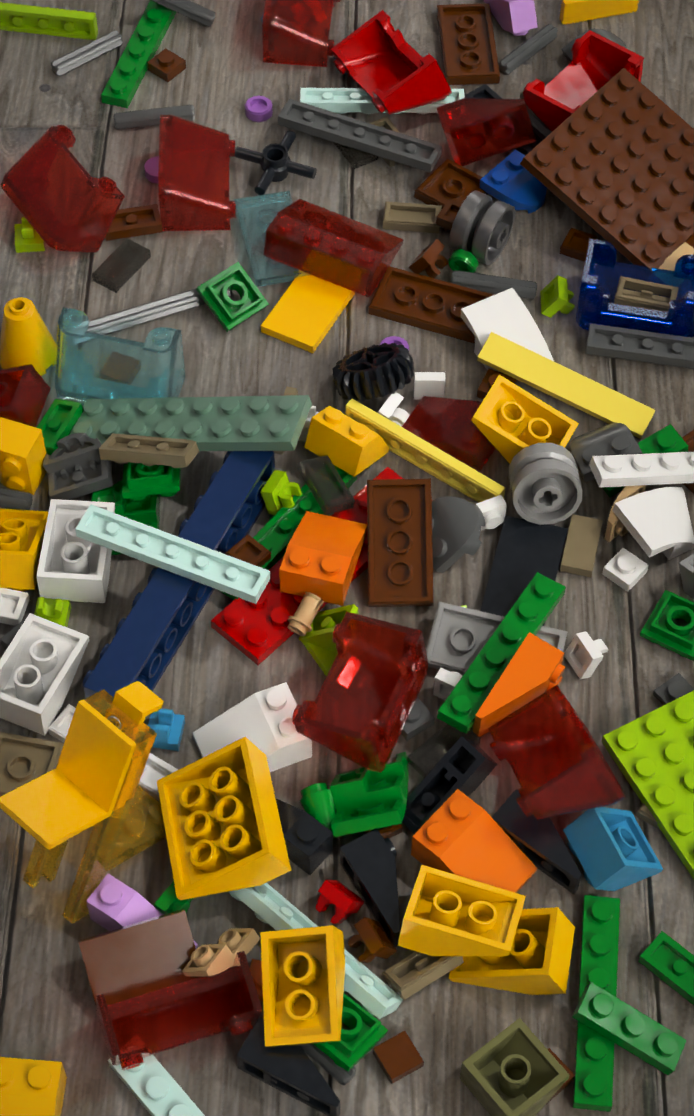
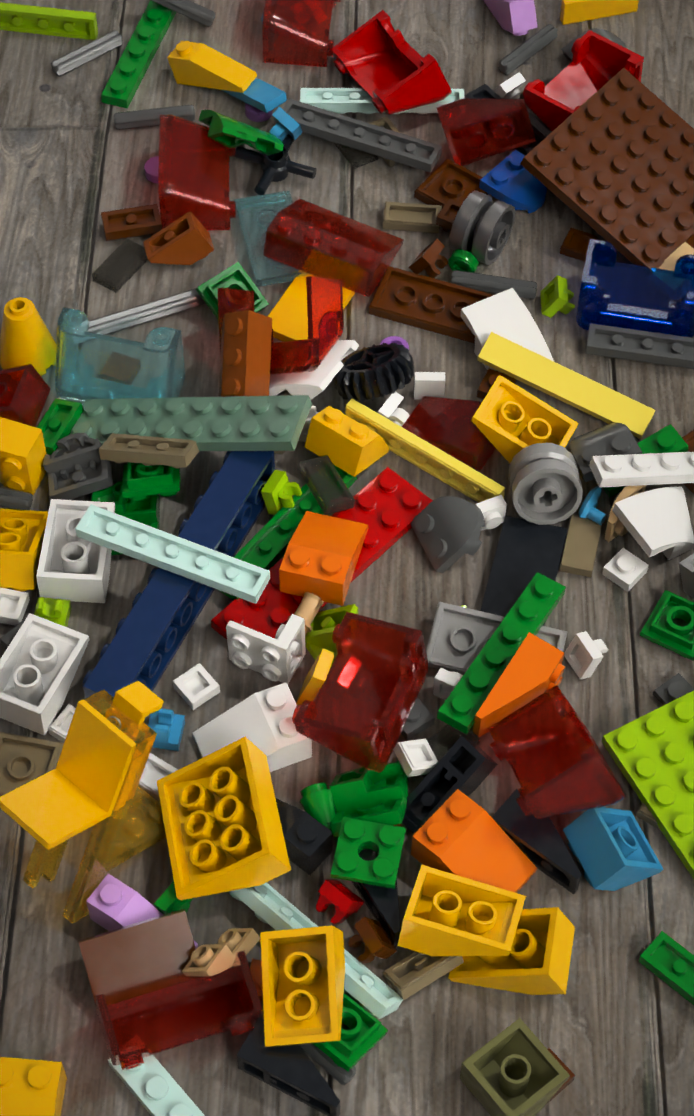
(27, 238): lime tile -> none
(60, 196): clear red windscreen -> none
(166, 65): reddish brown plate -> none
(179, 243): none -> dark orange slope
(196, 686): none -> white plate
(204, 67): none -> yellow slope
(236, 133): none -> green slope
(245, 354): none -> dark orange slope
(250, 551): reddish brown tile -> none
(261, 95): none -> dark azure tile
(272, 657): none -> white bracket
(285, 125): none -> dark azure tile
(316, 381): none -> white slope
(316, 676): none -> yellow tile
(324, 325): none -> clear red windscreen
(359, 835): none -> green piece
(398, 1057): reddish brown tile -> none
(400, 543): reddish brown tile -> none
(415, 757): none -> white tile
(468, 44): reddish brown tile -> none
(510, 88): none -> white plate
(589, 505): none -> dark azure bar
(597, 965): green plate -> none
(629, 1028): green plate -> none
(645, 298): dark tan tile -> none

